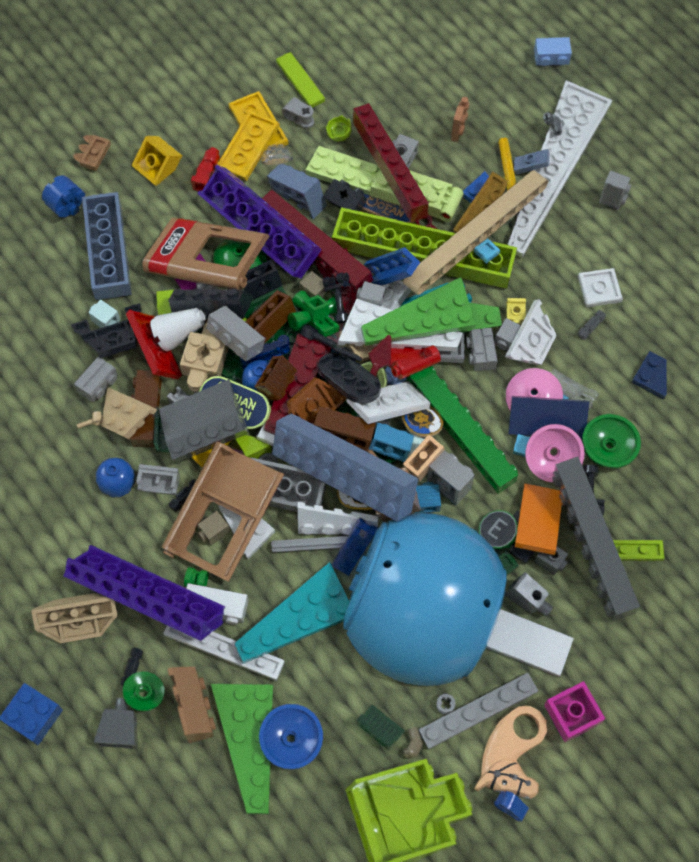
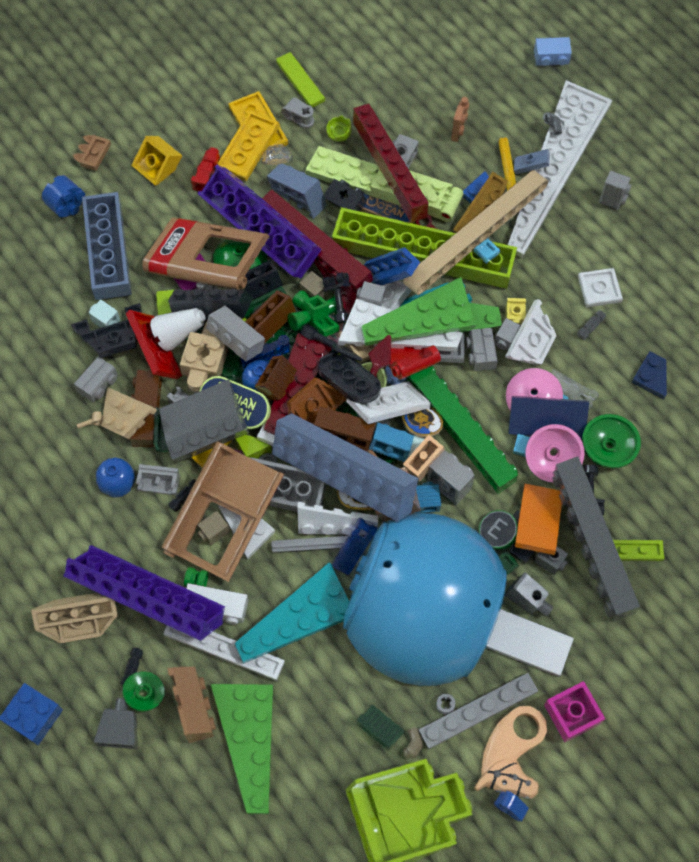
(295, 721): blue dish -> none

